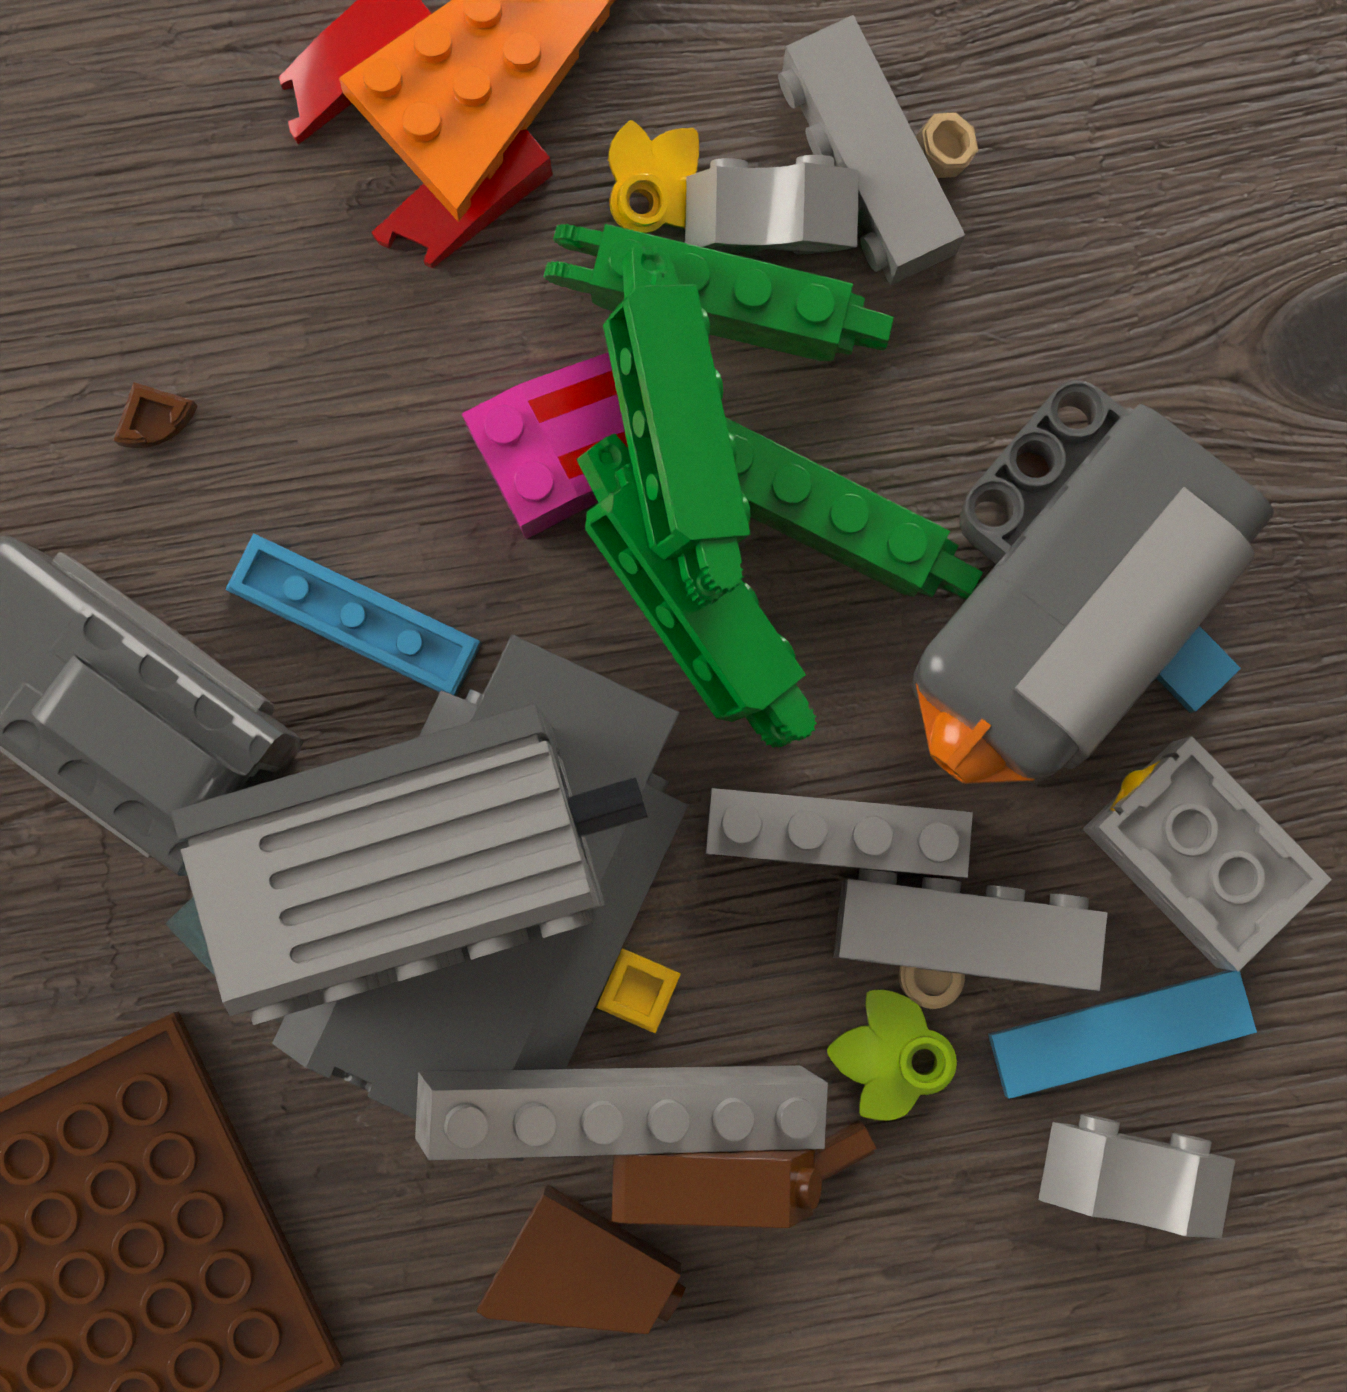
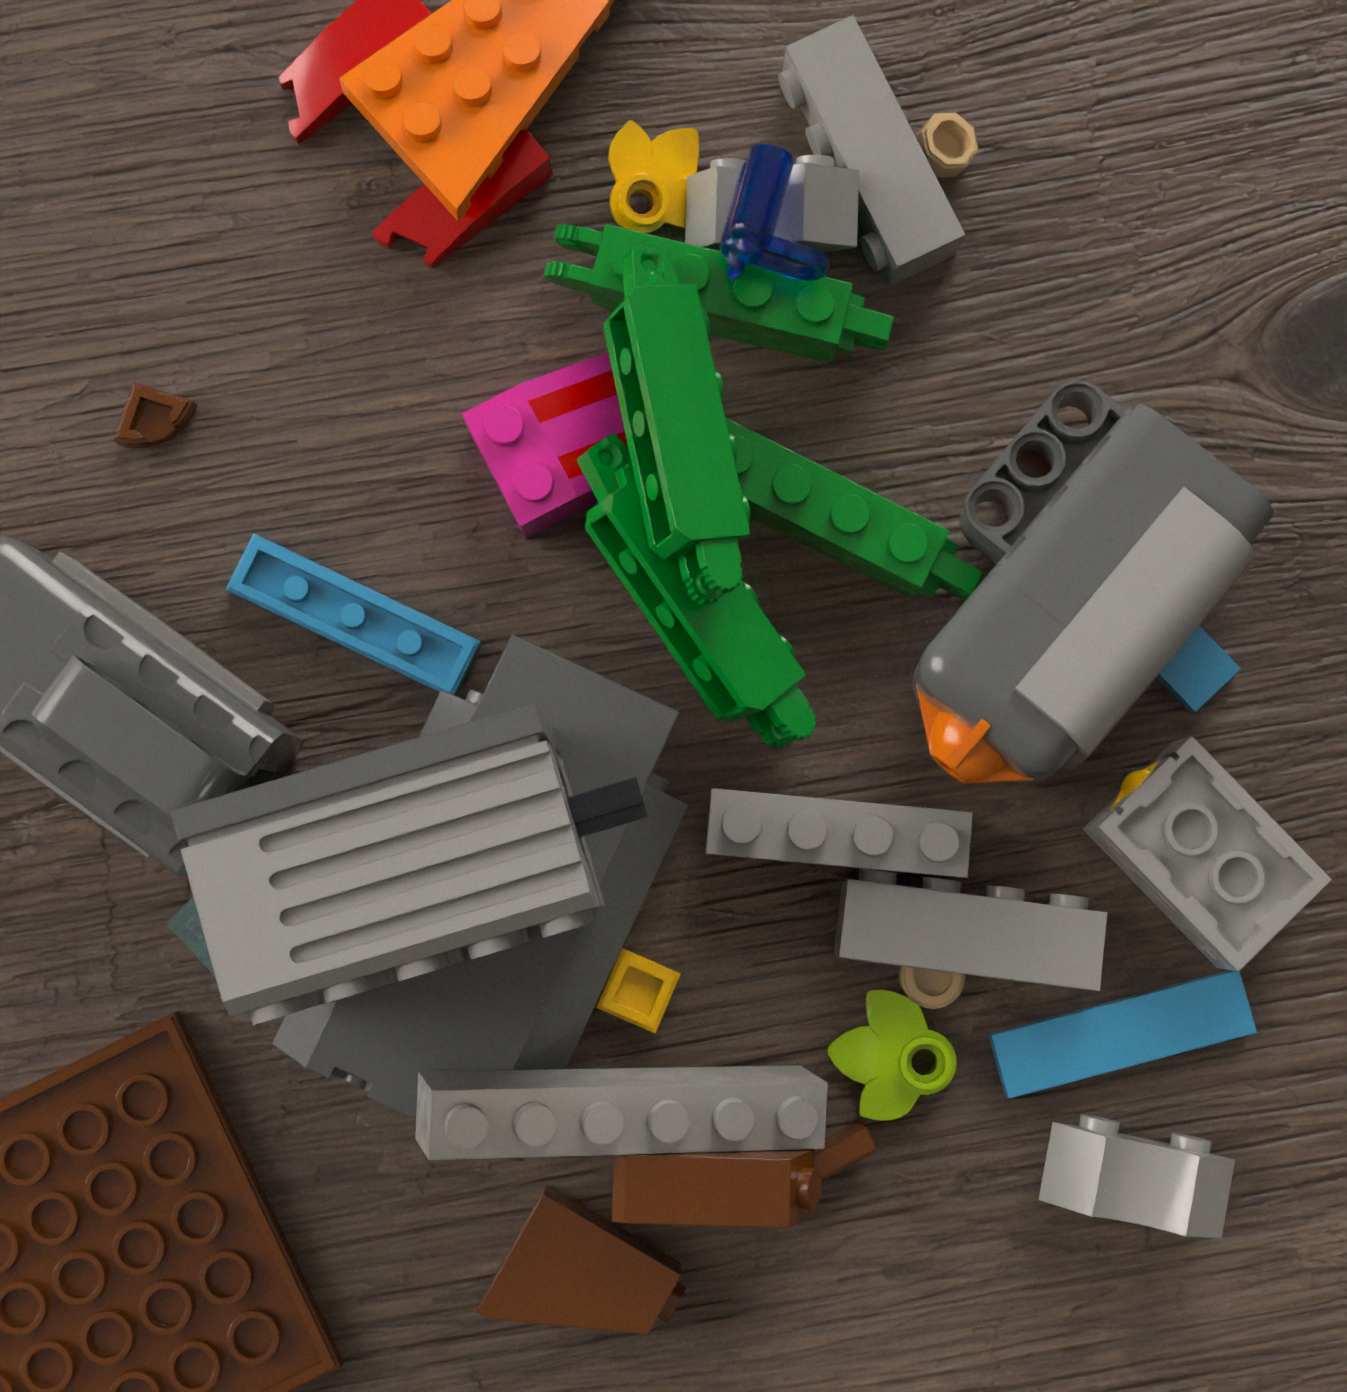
(755, 216): none -> clear blue piece

